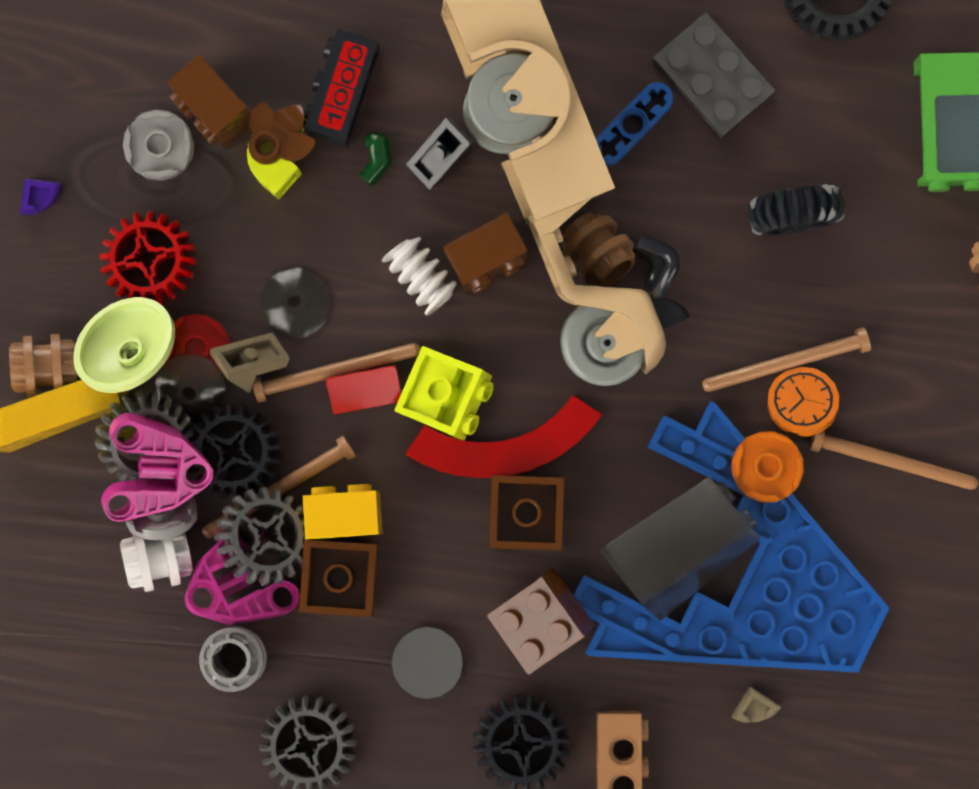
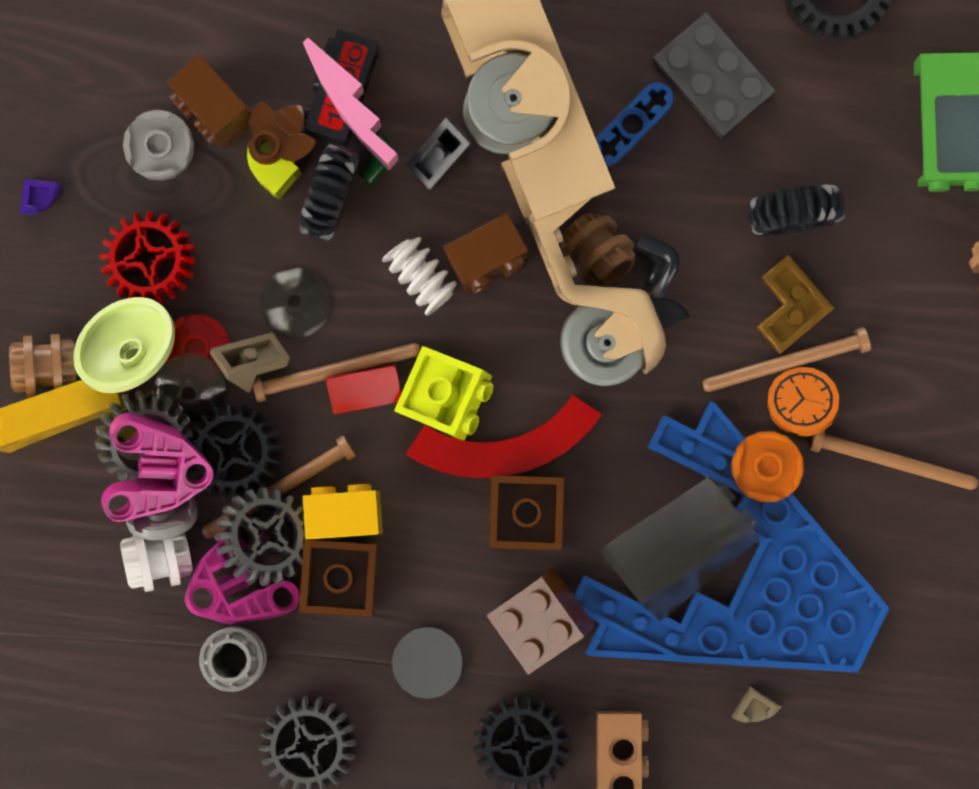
(328, 192): none -> black gear
(344, 94): none -> bright pink slope
(801, 304): none -> pearl gold tile

